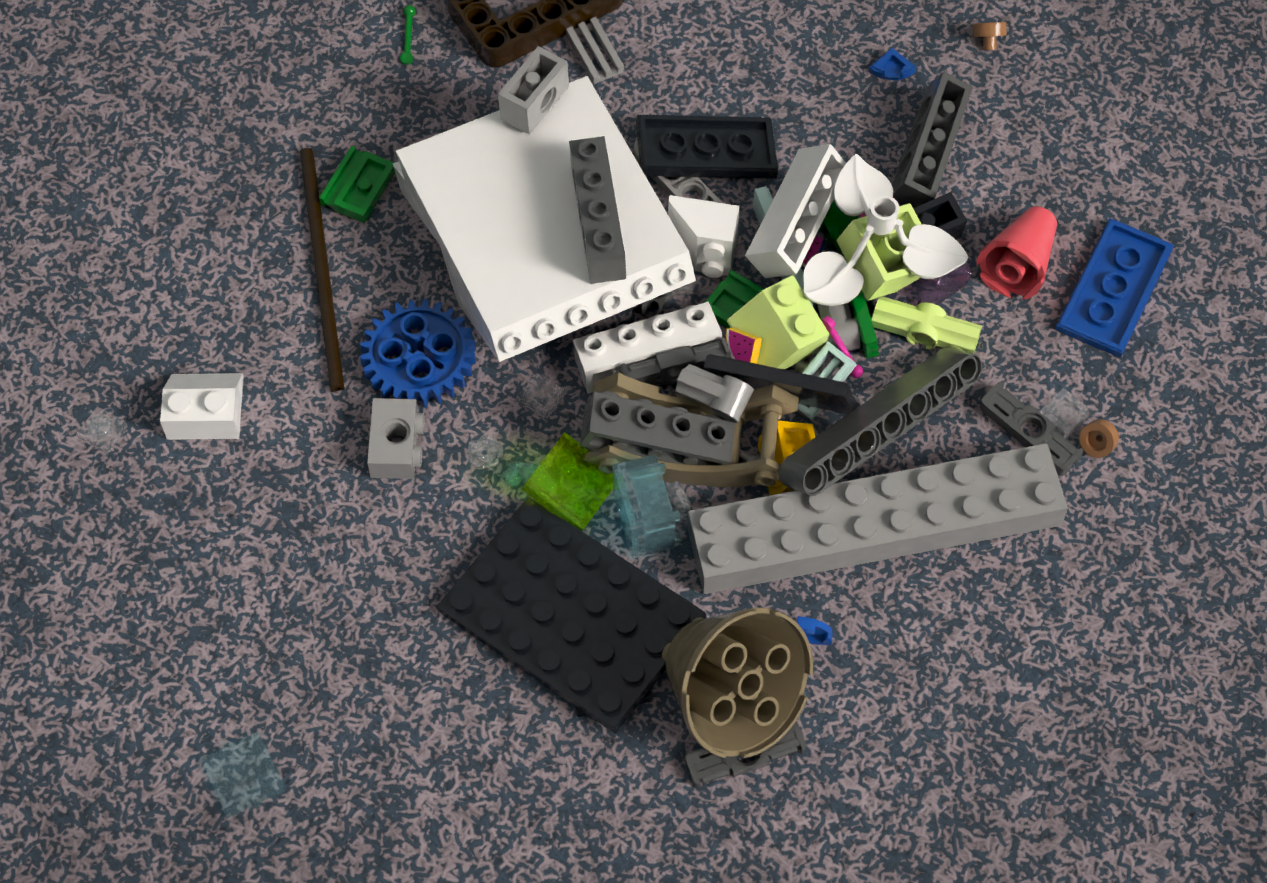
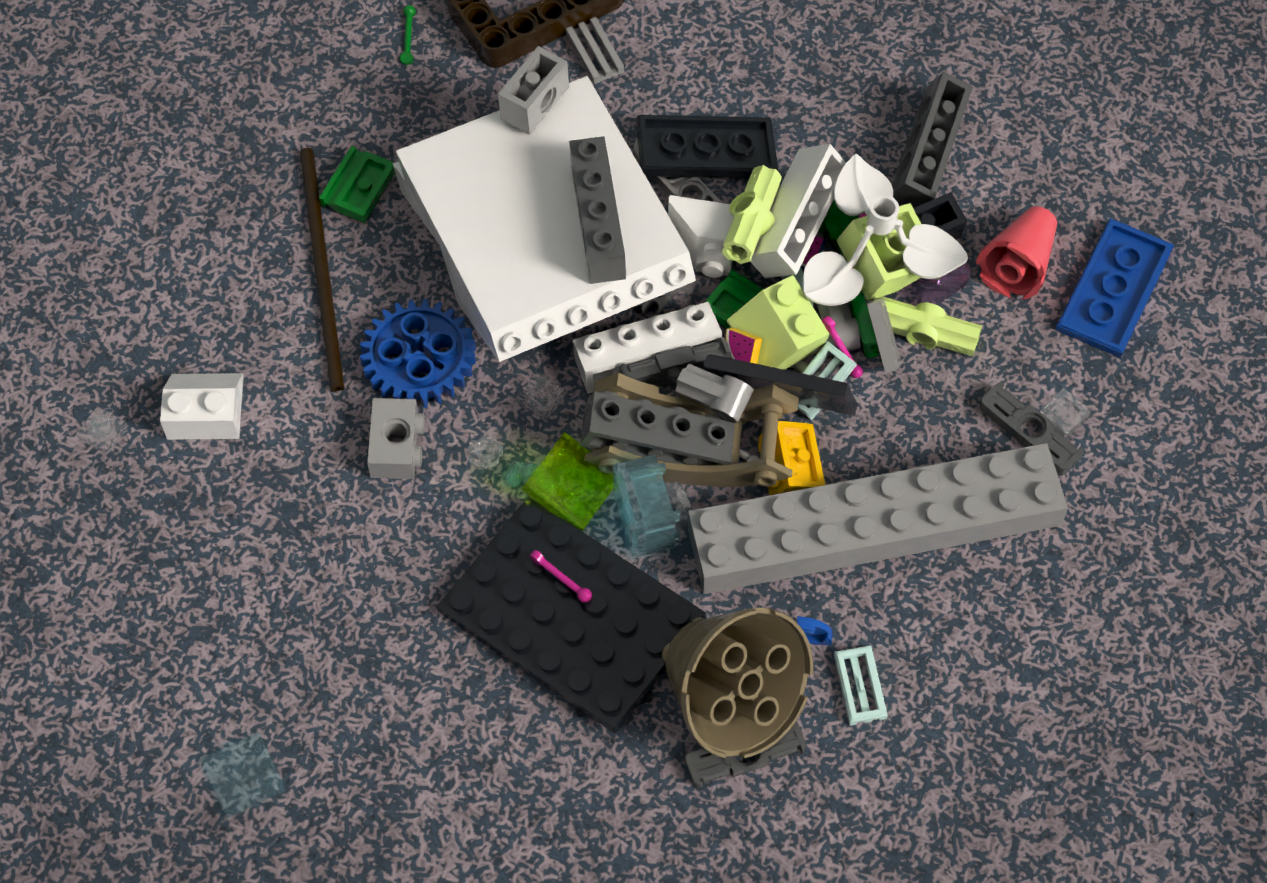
(583, 594): none -> dark pink hinge
(751, 214): none -> yellowish green piece
(866, 715): none -> light aqua tile
(880, 421): dark grey beam -> none
(884, 334): none -> light grey tile
(892, 65): blue tile -> none
(989, 32): medium nougat tile -> none
(1099, 438): medium nougat tile -> none

